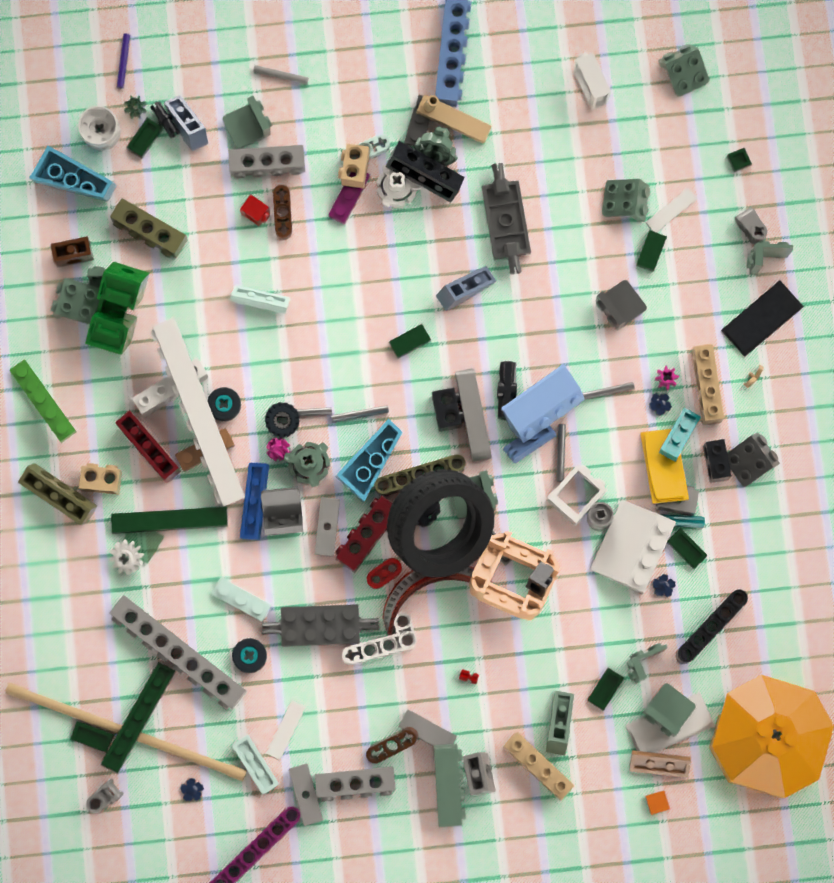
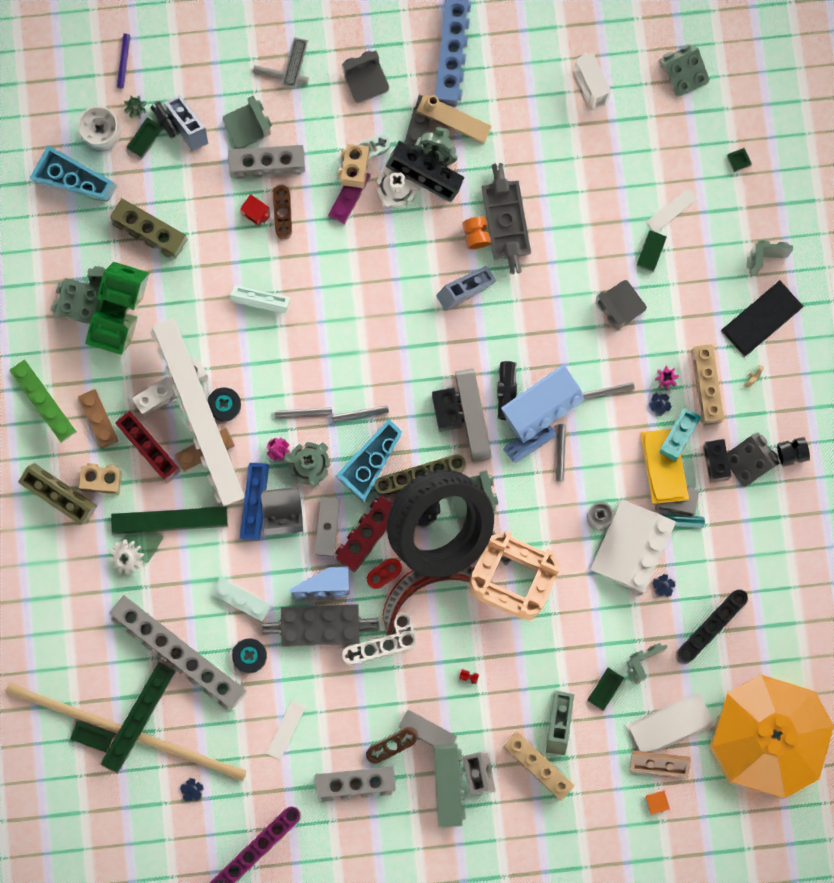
(72, 251): reddish brown brick -> none
(98, 418): none -> medium nougat plate
(104, 796): light grey piece -> none
(255, 764): light aqua plate -> none
(279, 429): black bush -> none
(294, 62): none -> sticker
(303, 782): light grey tile -> none
(328, 582): none -> light blue slope
(365, 76): none -> dark grey bracket
(409, 341): dark green tile -> none
(476, 232): none -> orange wheel
(540, 579): brick -> none
(563, 508): white window -> none
(626, 198): sand green bracket -> none
(669, 710): sand green bracket -> none
(687, 548): dark green tile -> none
(750, 223): light grey piece -> none
(794, 451): none -> black wheel

